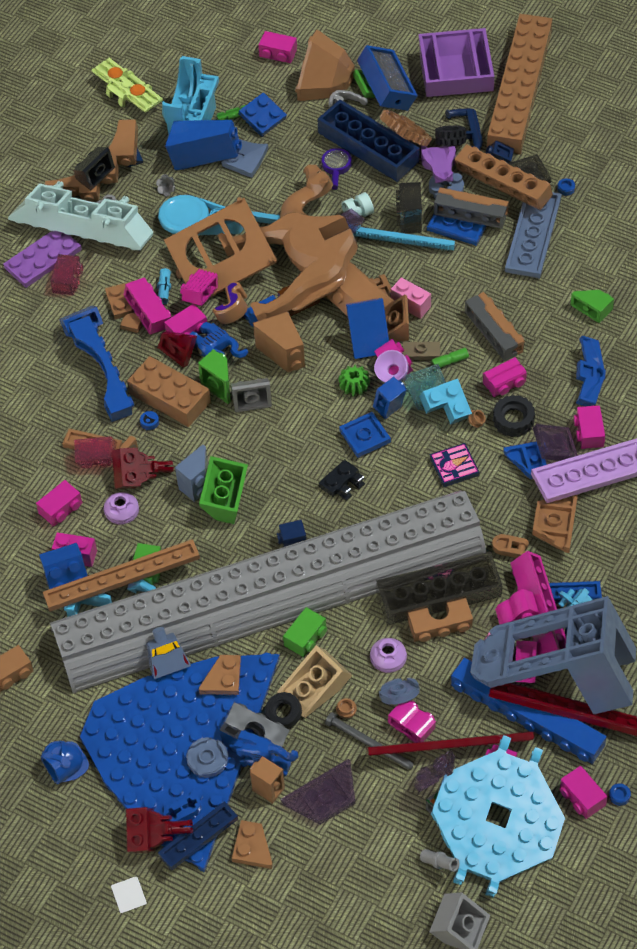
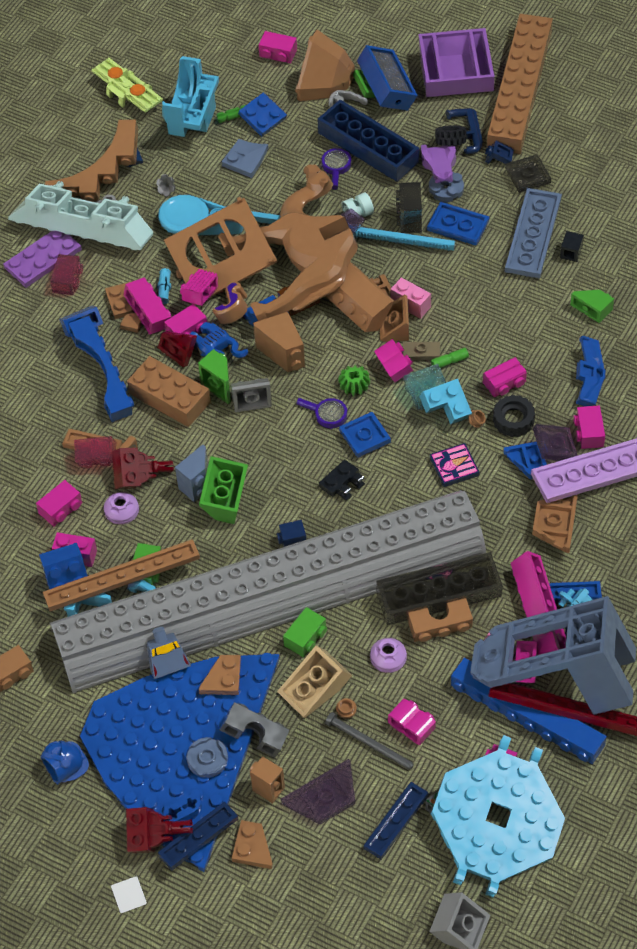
(94, 167): black slope -> none
(149, 420): blue tile -> none
(202, 142): blue slope -> none
(256, 746): blue animal -> none
(284, 698): black tyre -> none
(329, 412): none -> piece
(367, 326): blue tile -> none
(388, 359): lavender piece -> none
(389, 397): blue brick -> none
(396, 820): none -> dark blue plate
(399, 691): sand blue tile -> none
(405, 127): medium nougat gear -> none
(430, 775): clear purple wing -> none
(439, 860): light grey pin -> none
(448, 743): dark red tile -> none
(471, 207): dark grey piece -> none
(494, 326): dark grey piece -> none
(503, 176): medium nougat brick -> none
(503, 544): medium nougat plate -> none
(517, 607): dark pink brick -> none
(566, 186): blue tile -> none
(571, 246): none -> black brick
(582, 792): dark pink brick -> none
(619, 794): blue tile -> none

